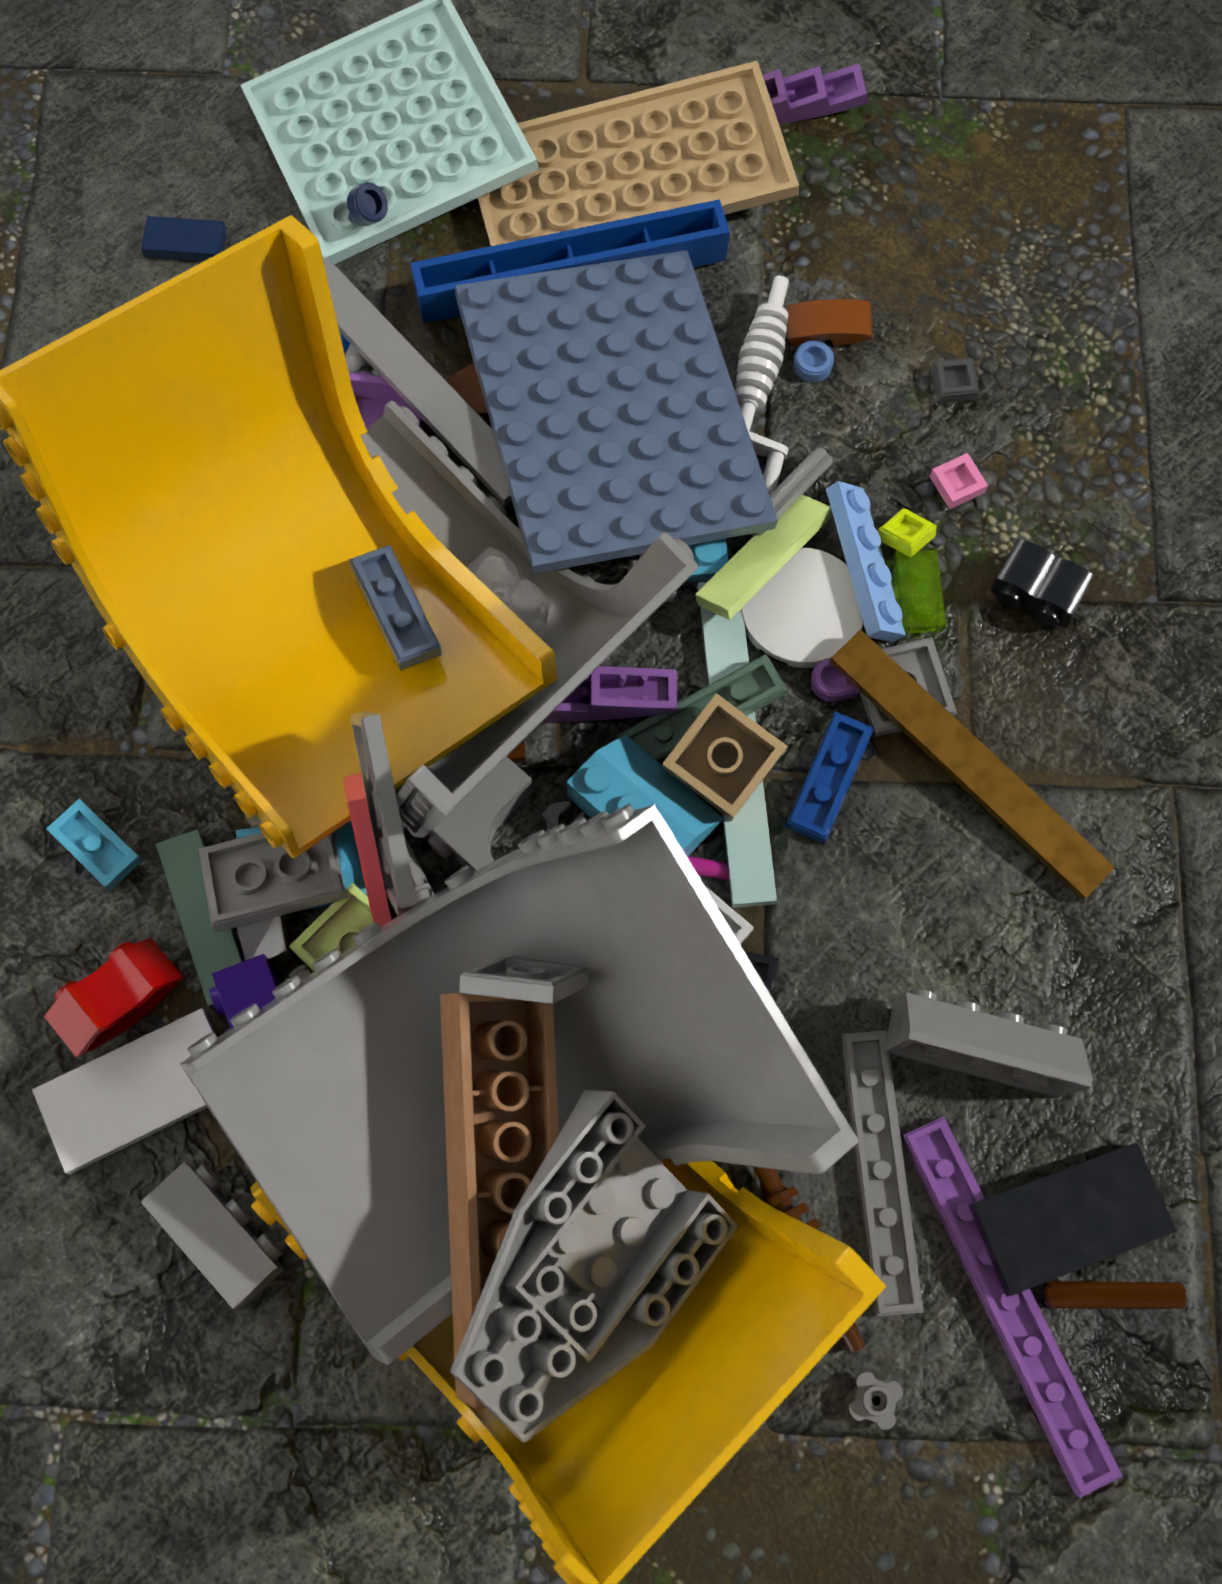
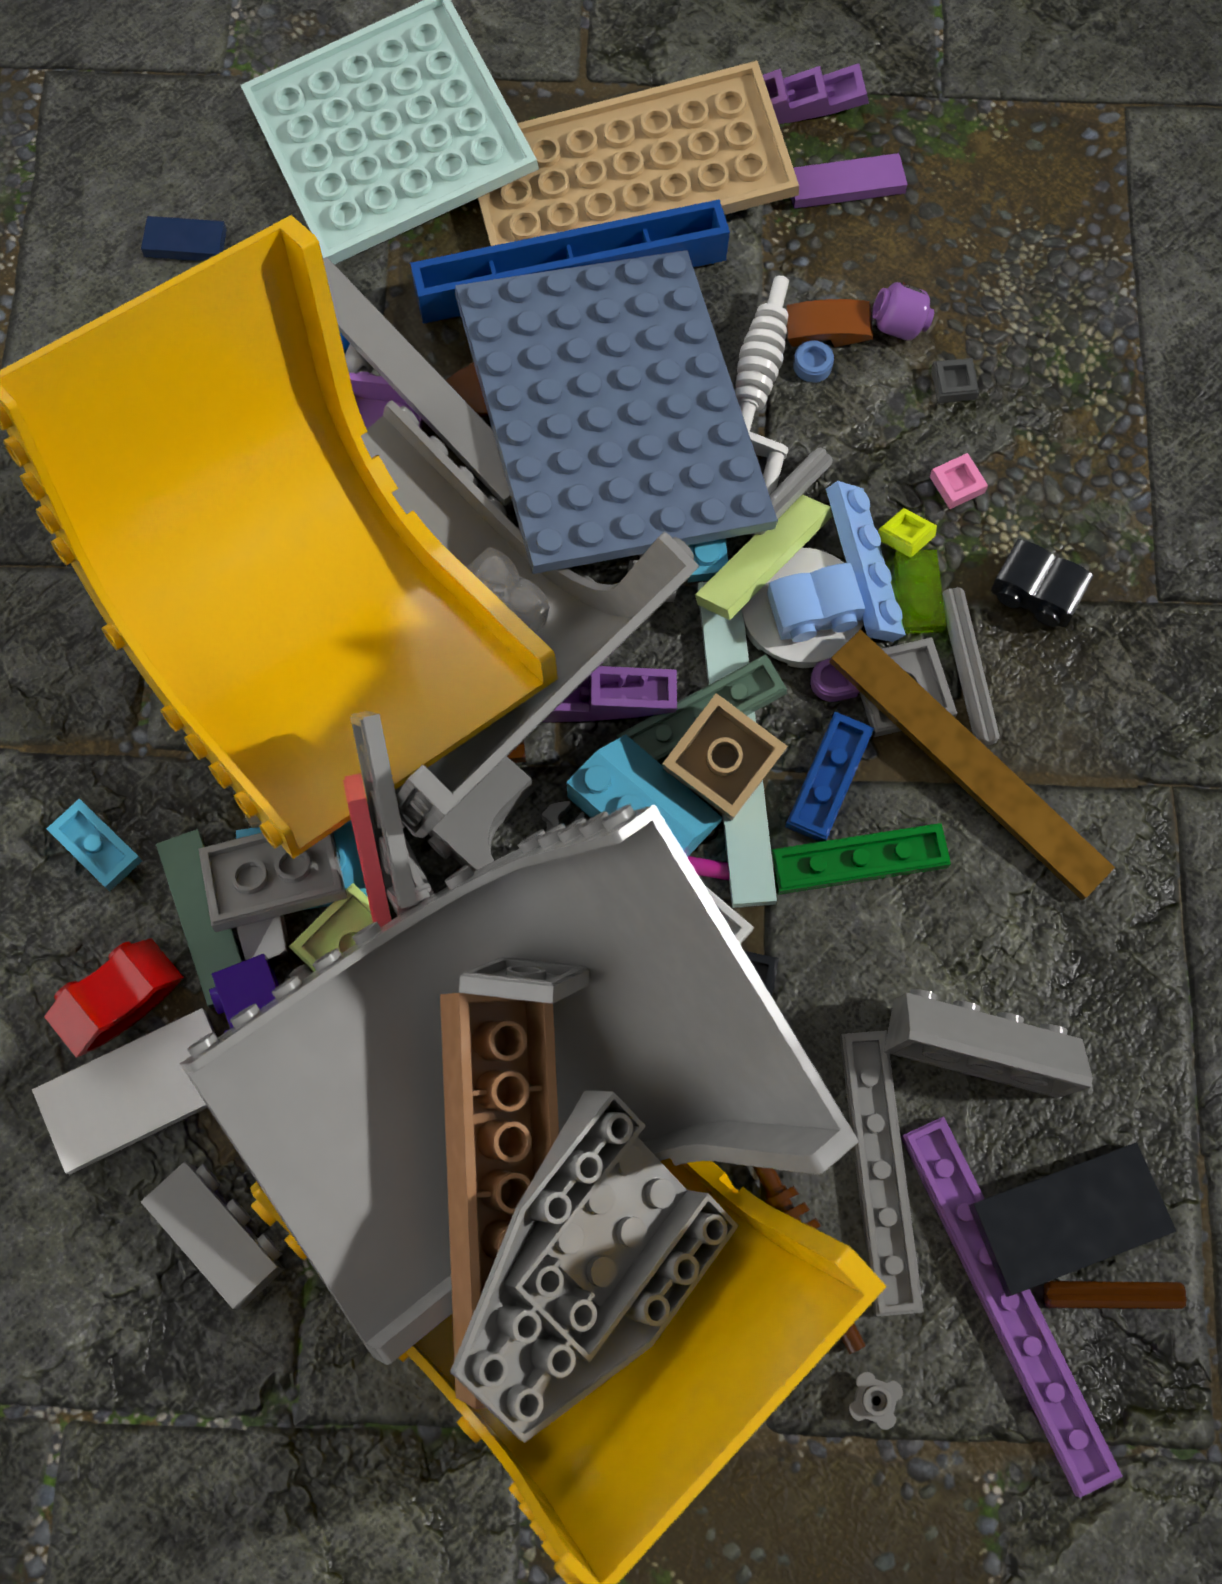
(366, 204): dark blue tile -> none
(395, 607): sand blue tile -> none
(816, 602): none -> light blue brick
(849, 180): none -> medium lavender tile
(860, 858): none -> green tile
(902, 311): none -> medium lavender head
(970, 666): none -> light grey axle

